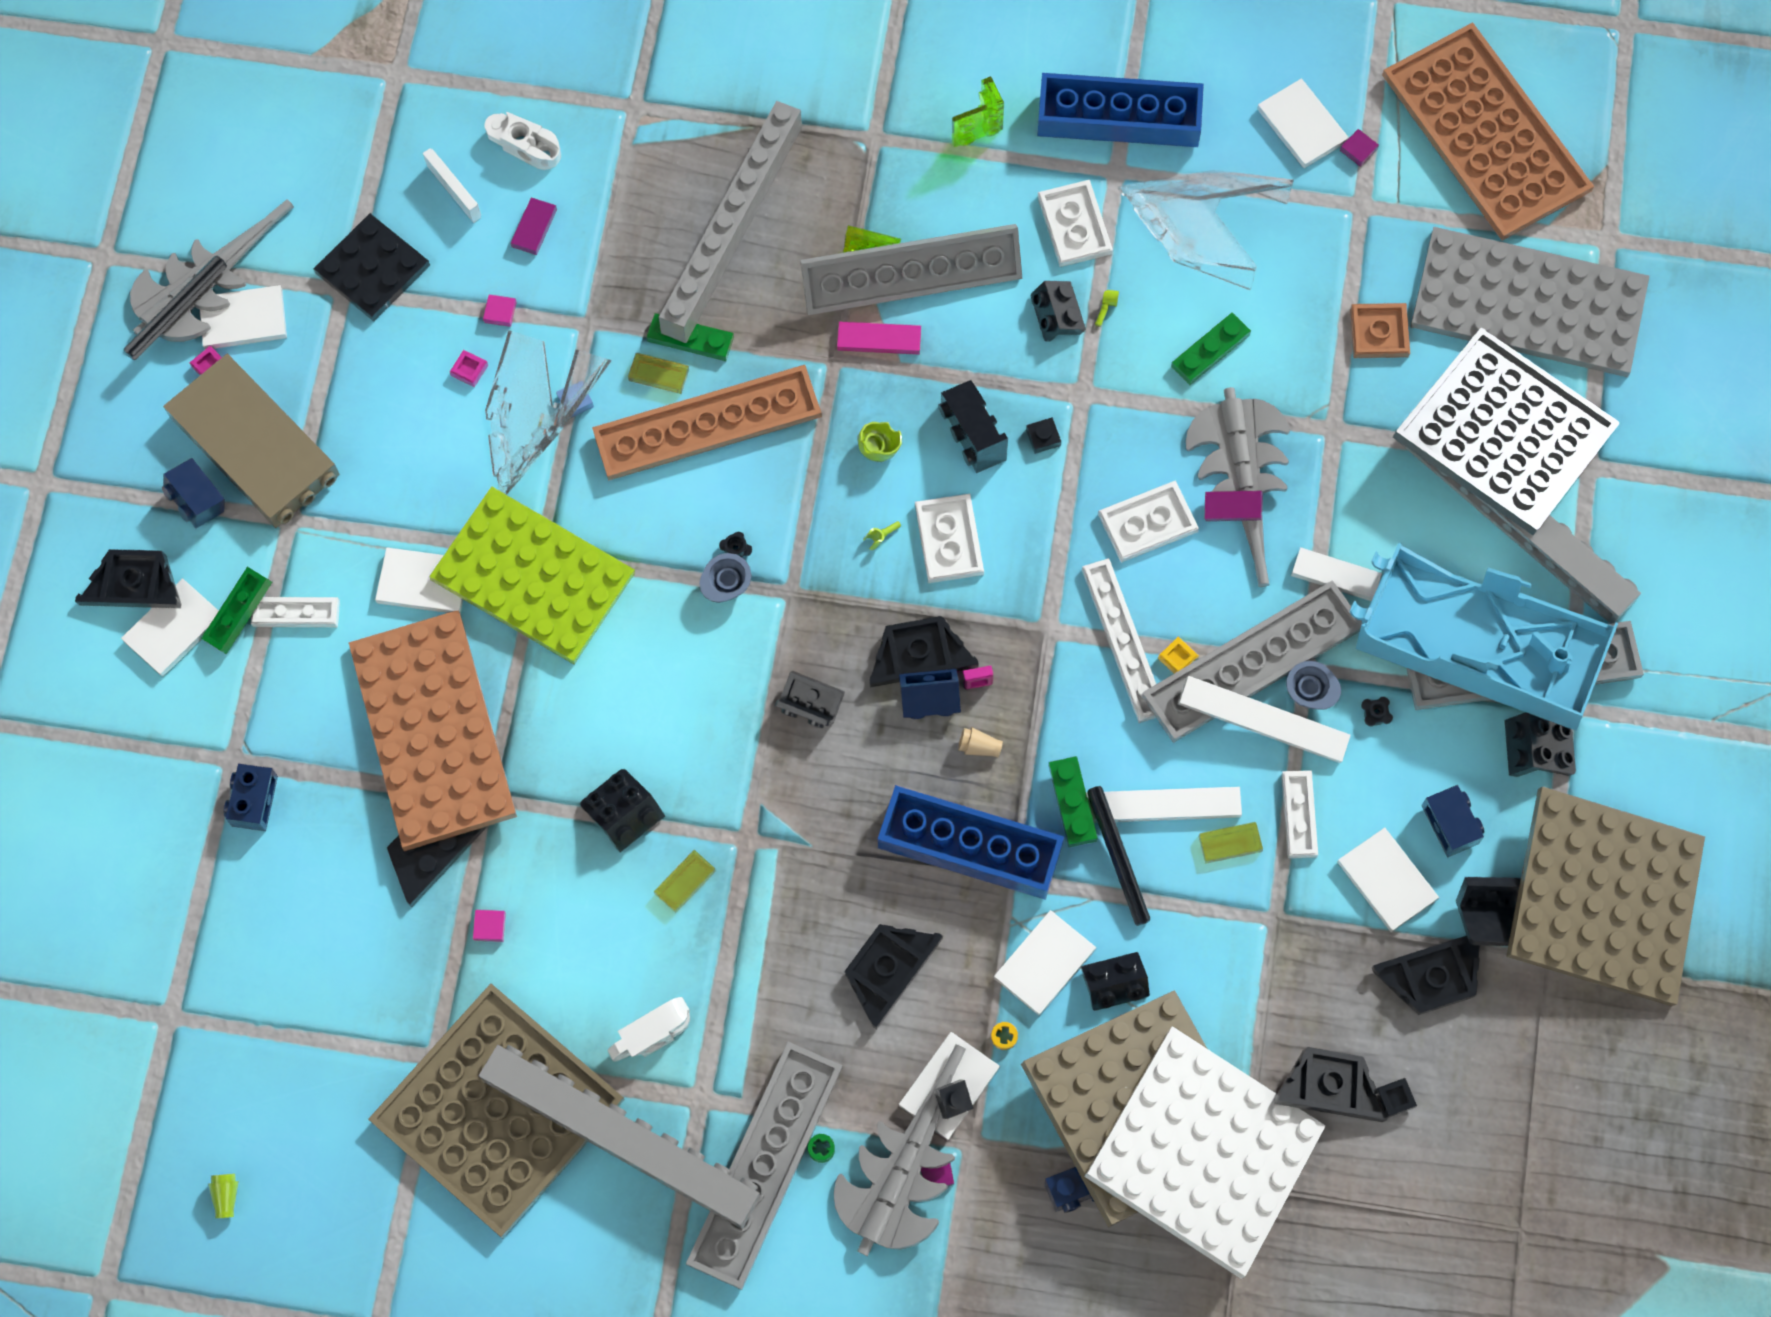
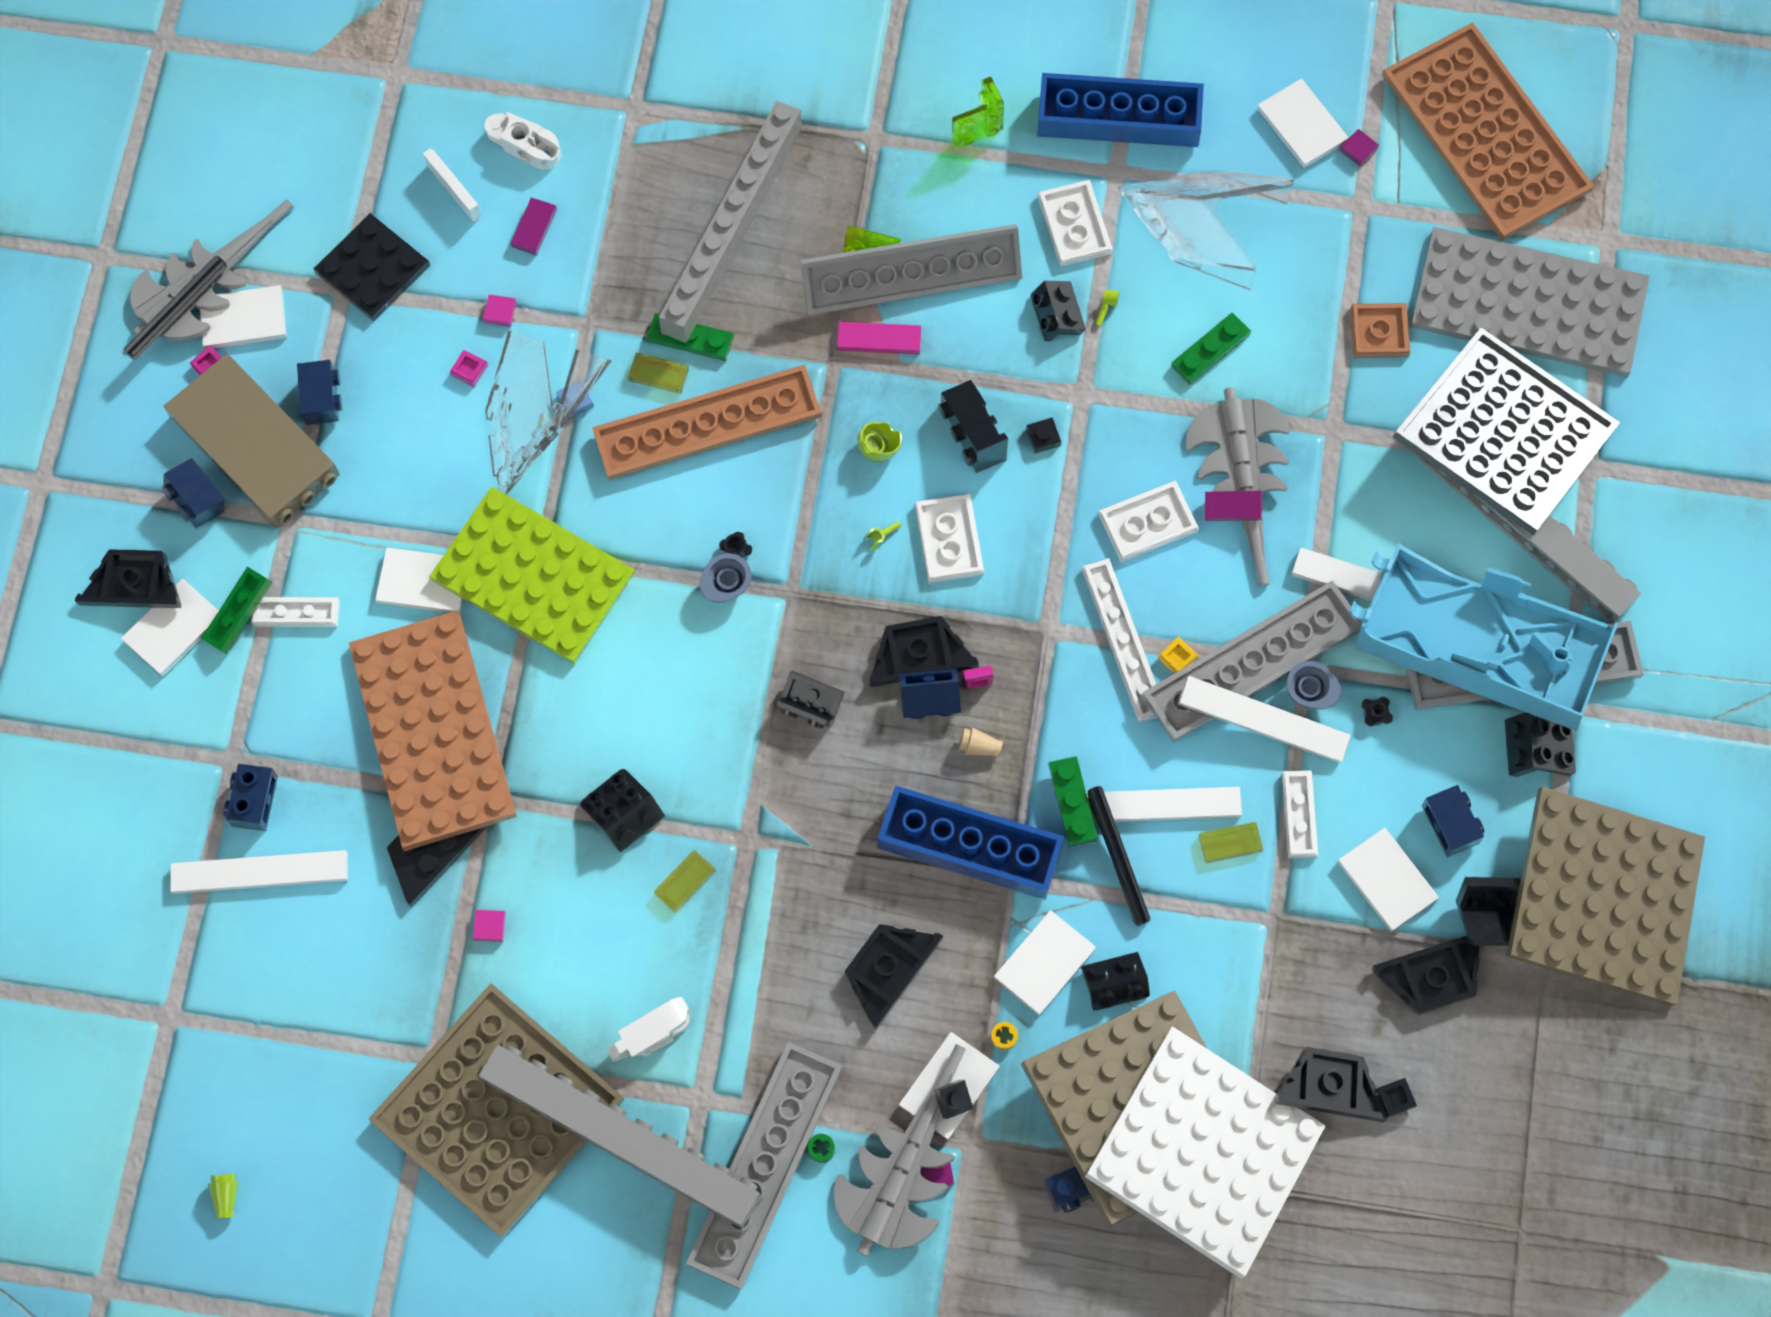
(259, 872): none -> white tile
(319, 392): none -> dark blue brick

